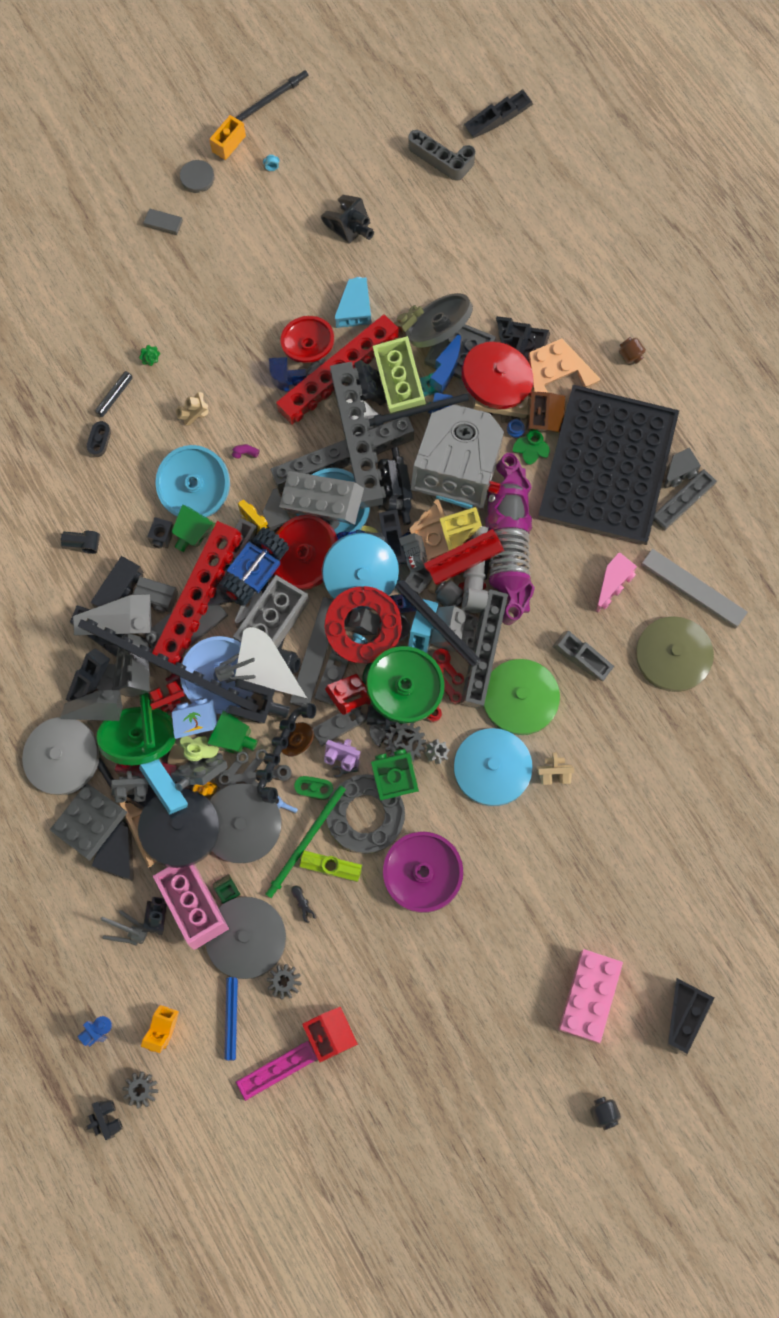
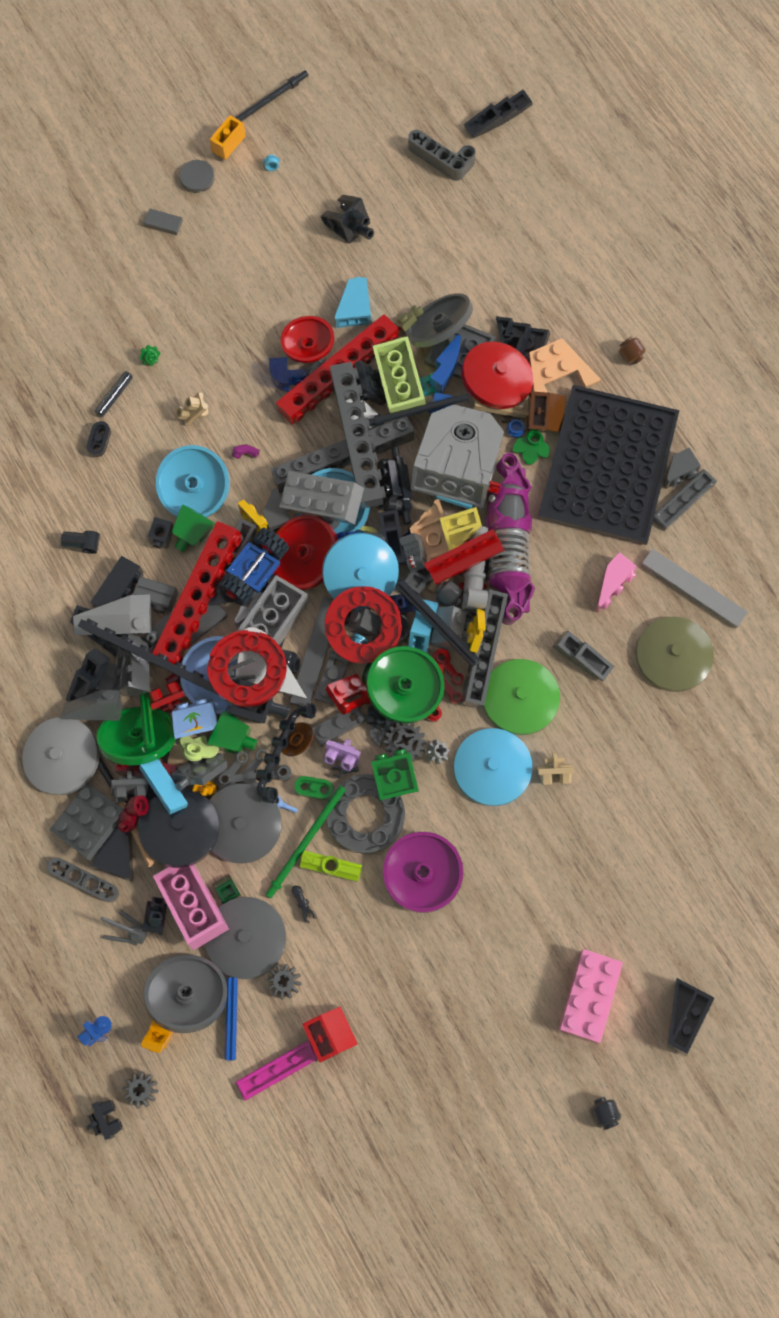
(83, 879): none -> dark grey beam
(136, 807): none -> dark red arm
(185, 993): none -> dark grey dish
(246, 641): none -> red plate
(475, 630): none -> yellow plate

